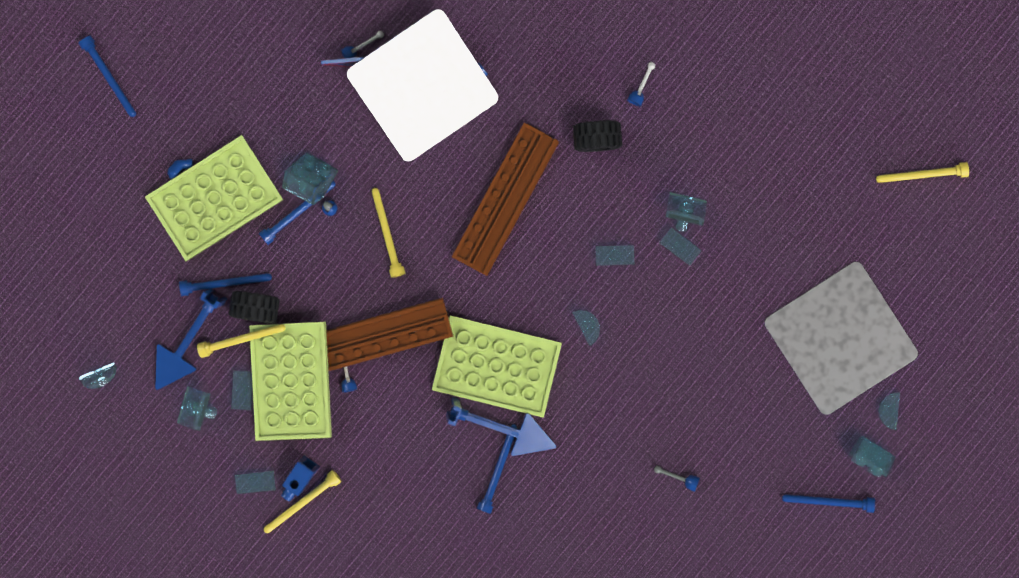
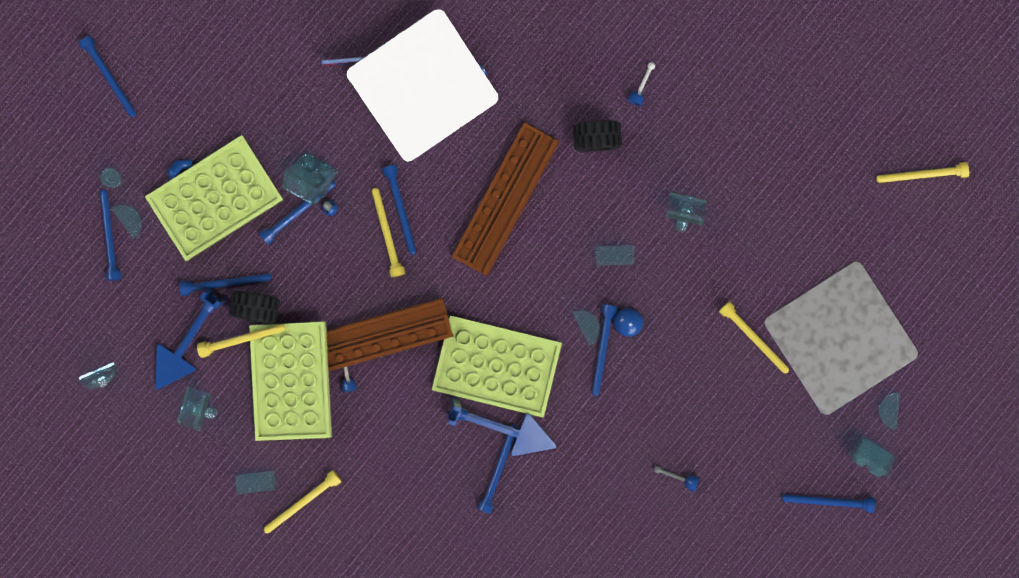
(108, 176): none -> clear light blue wheel
(113, 272): none -> blue piece
(129, 218): none -> clear light blue plate
(242, 390): clear light blue plate -> none
(302, 473): blue torso -> none
(351, 52): hinge -> none
(391, 174): none -> blue piece
(608, 313): none -> blue piece
(628, 322): none -> blue hair
(680, 246): clear light blue plate -> none
(729, 311): none -> light yellow piece

